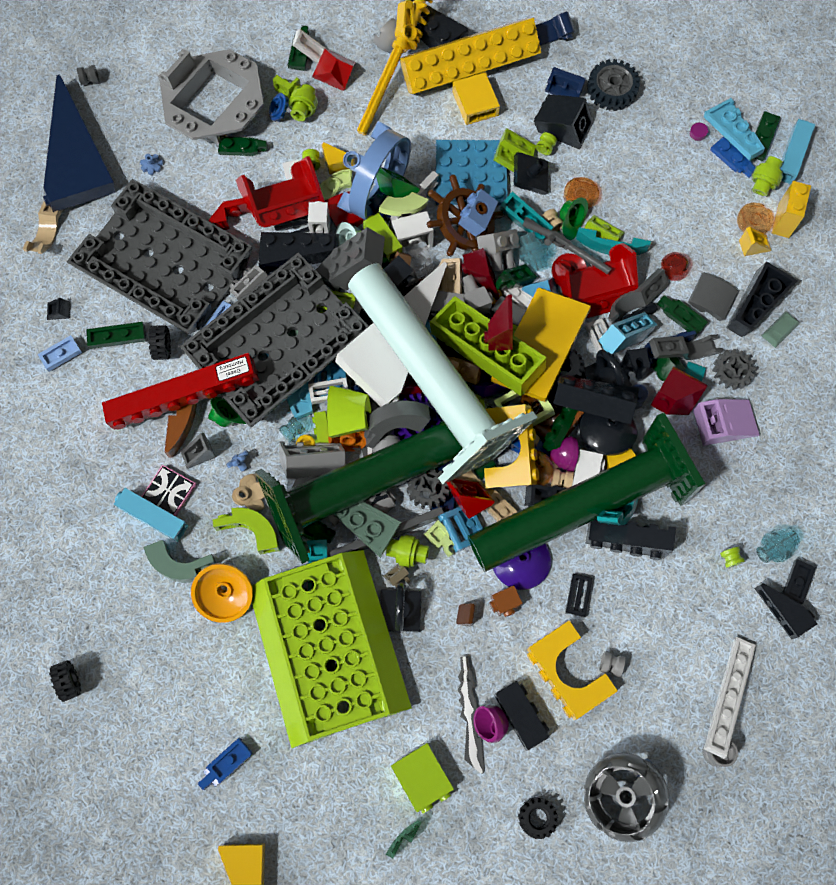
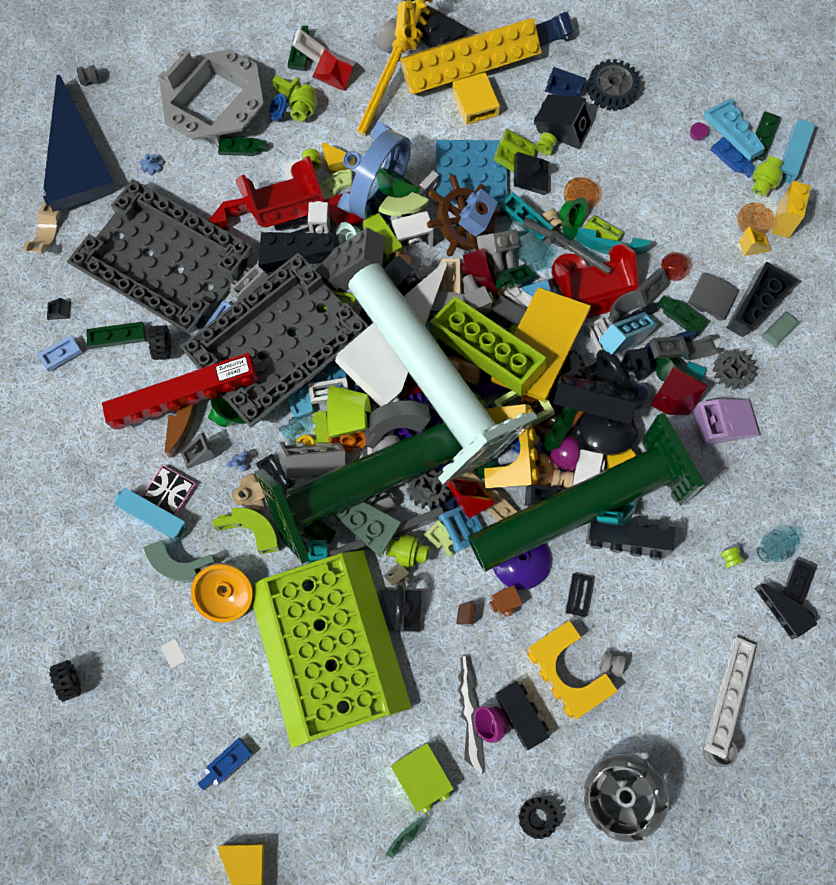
(173, 653): none -> white sticker
(265, 461): none -> black tile
(501, 327): dark red slope -> none

